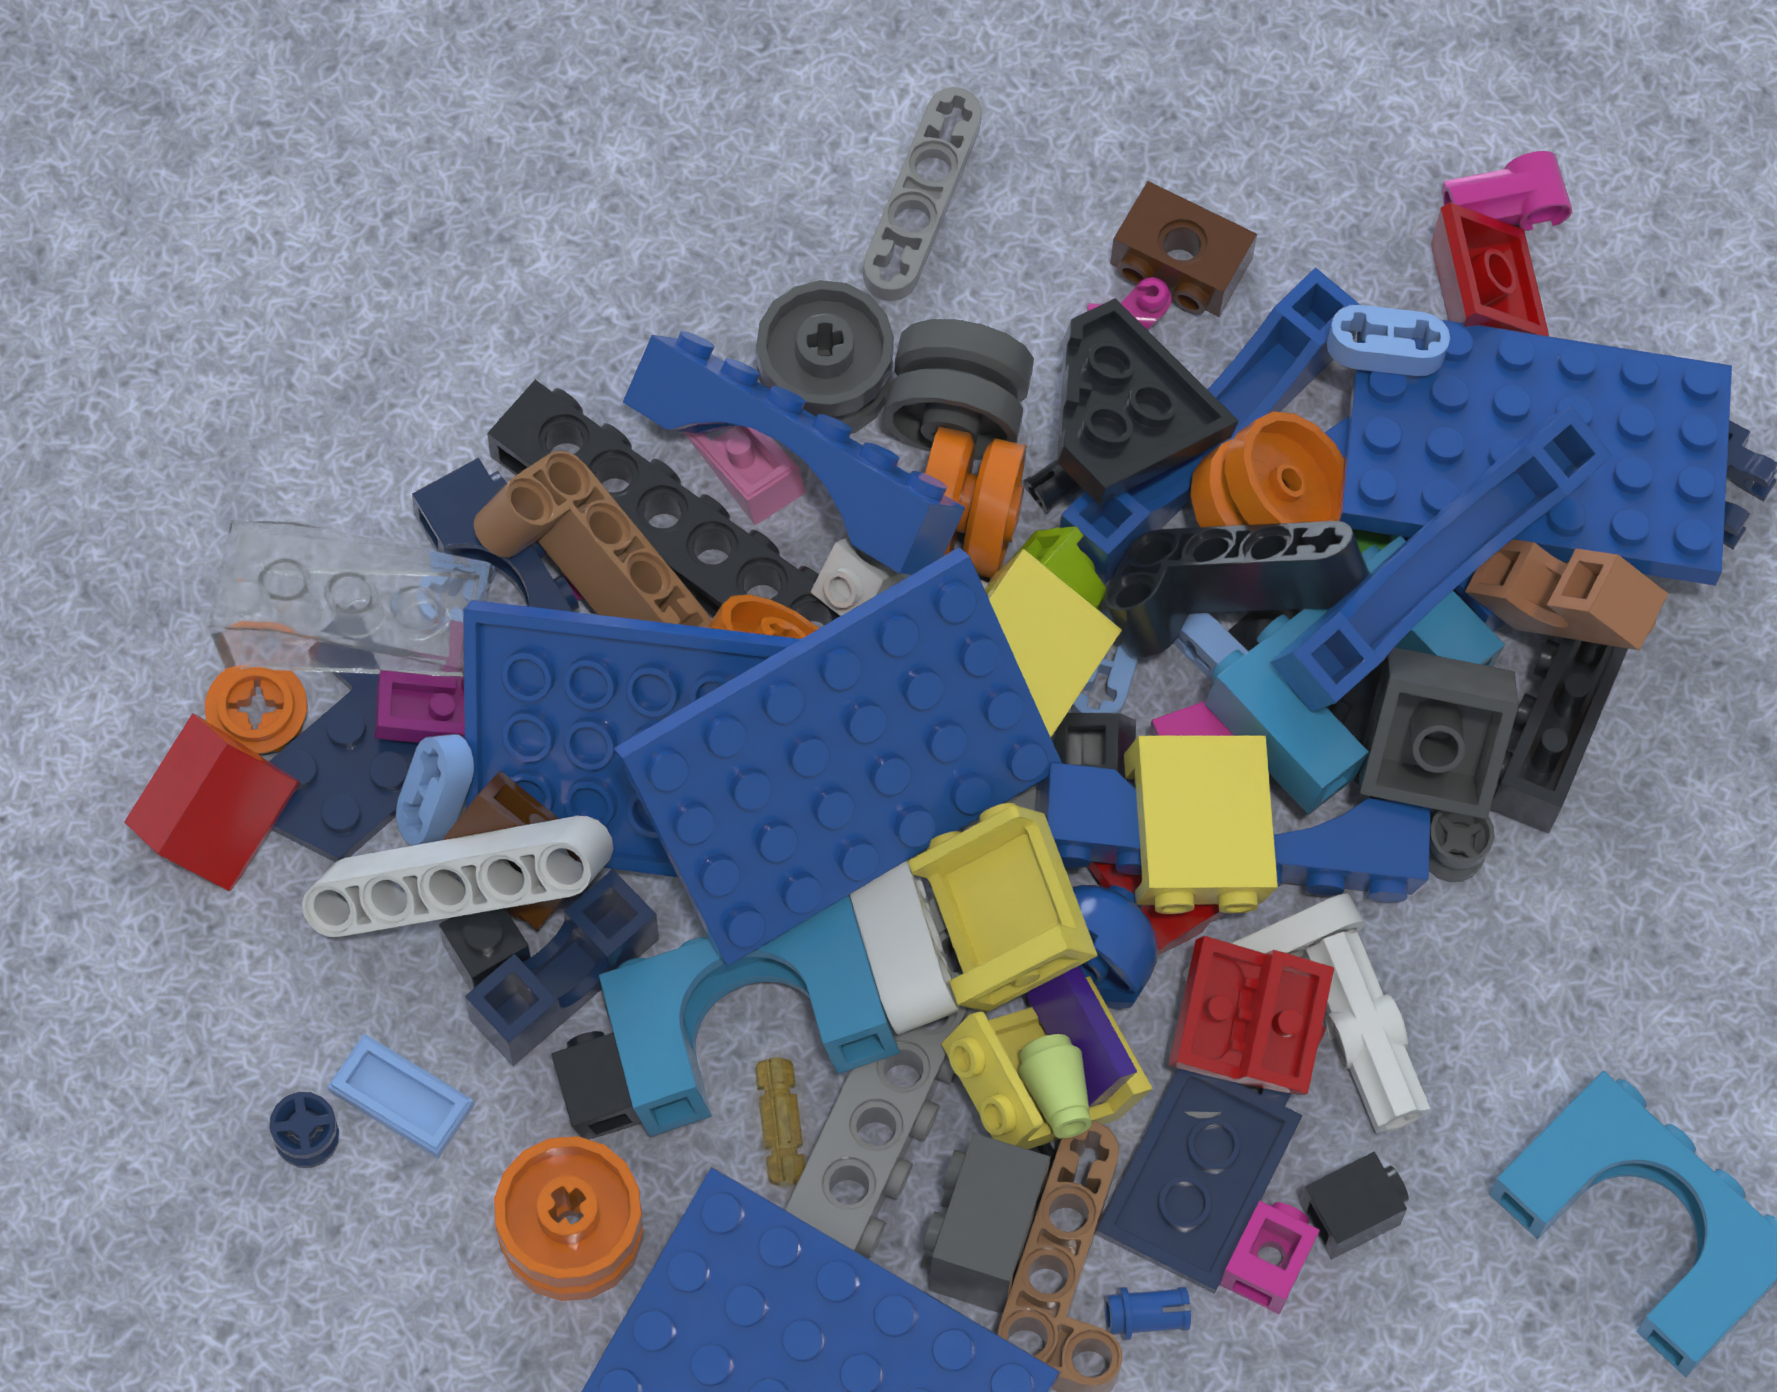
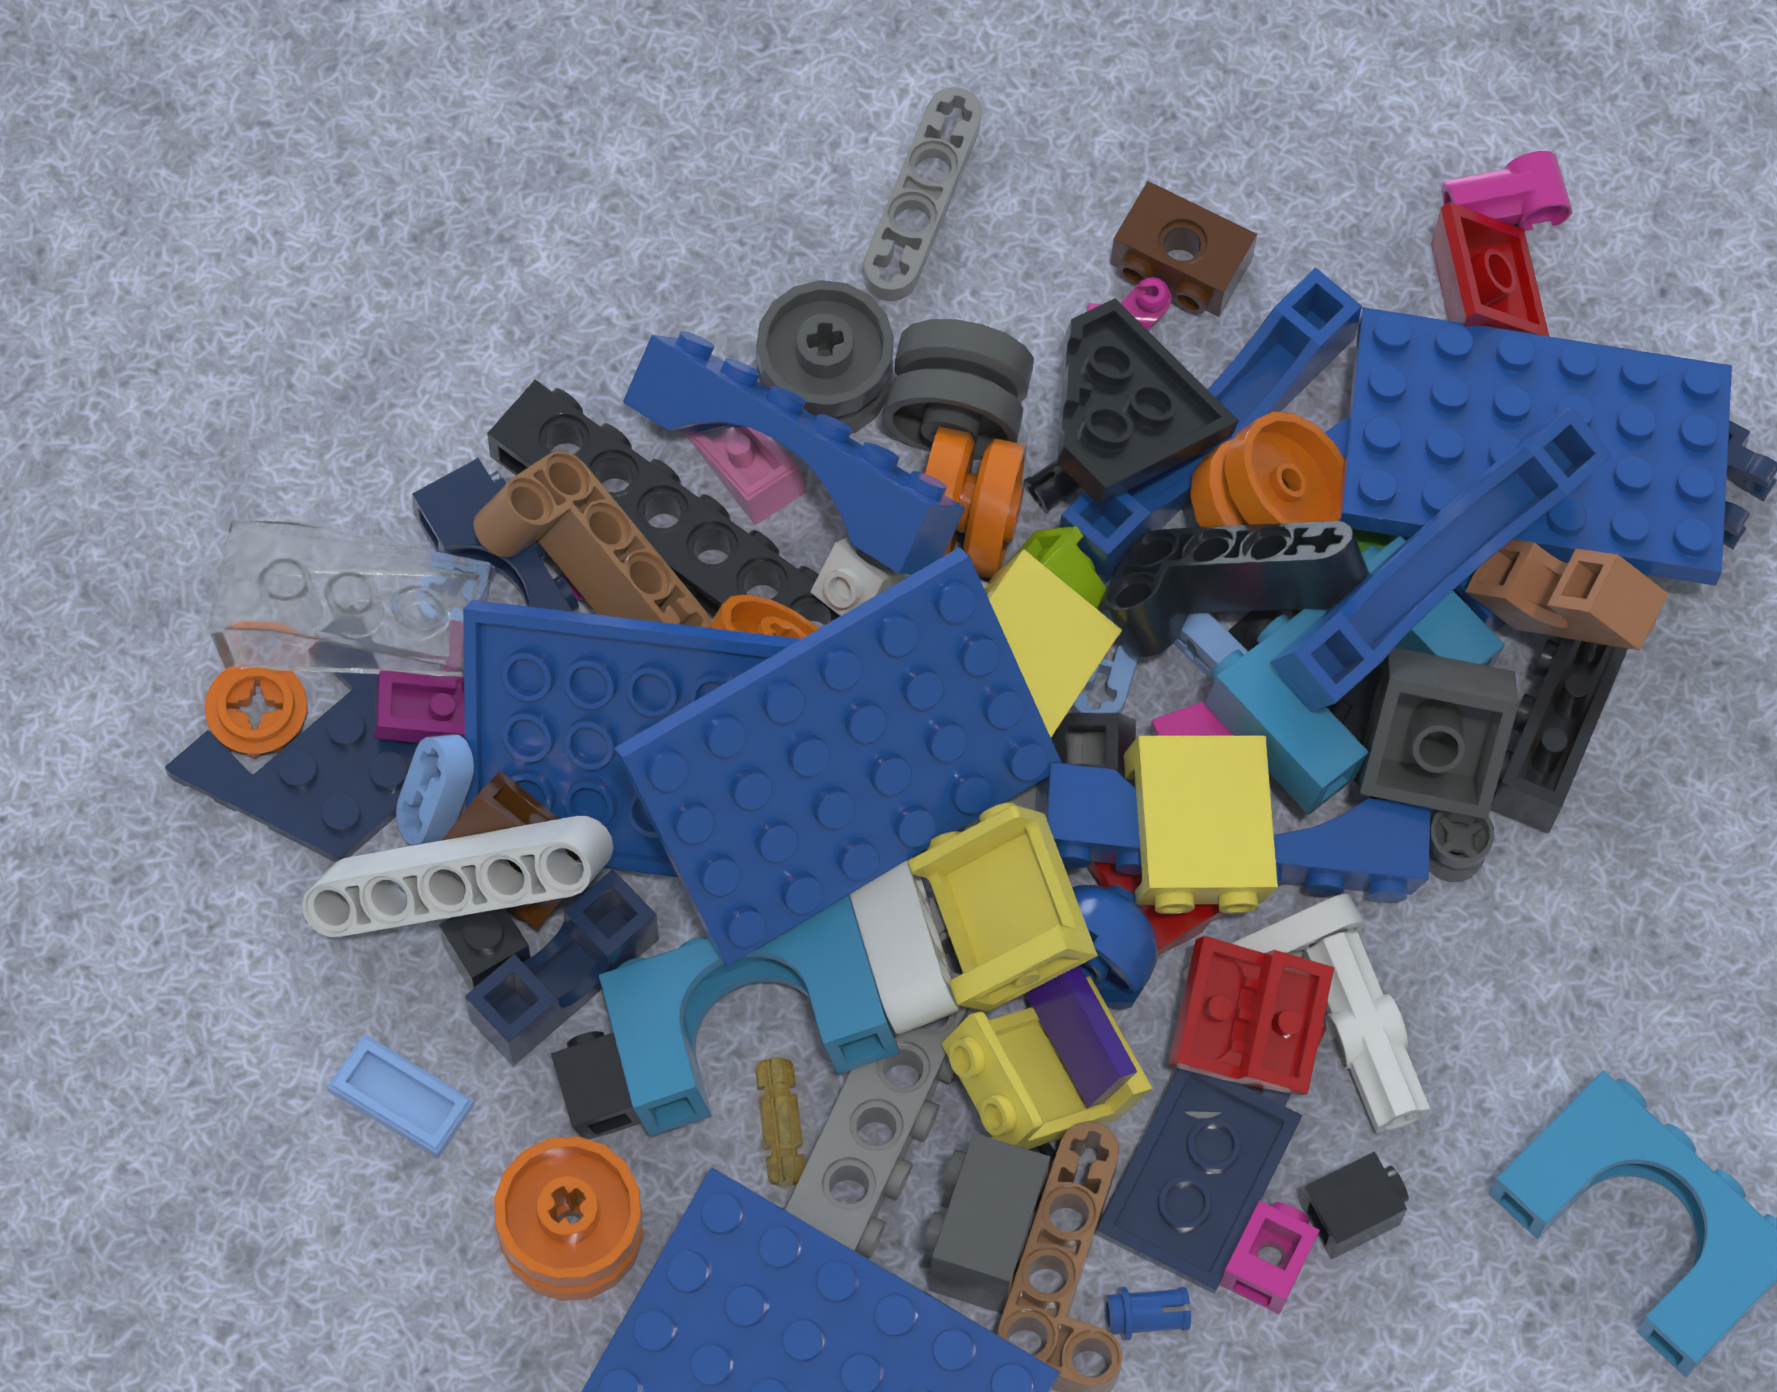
(211, 803): red slope -> none
(301, 1116): dark blue wheel -> none
(1057, 1082): yellowish green cone -> none
(1388, 340): light blue beam -> none

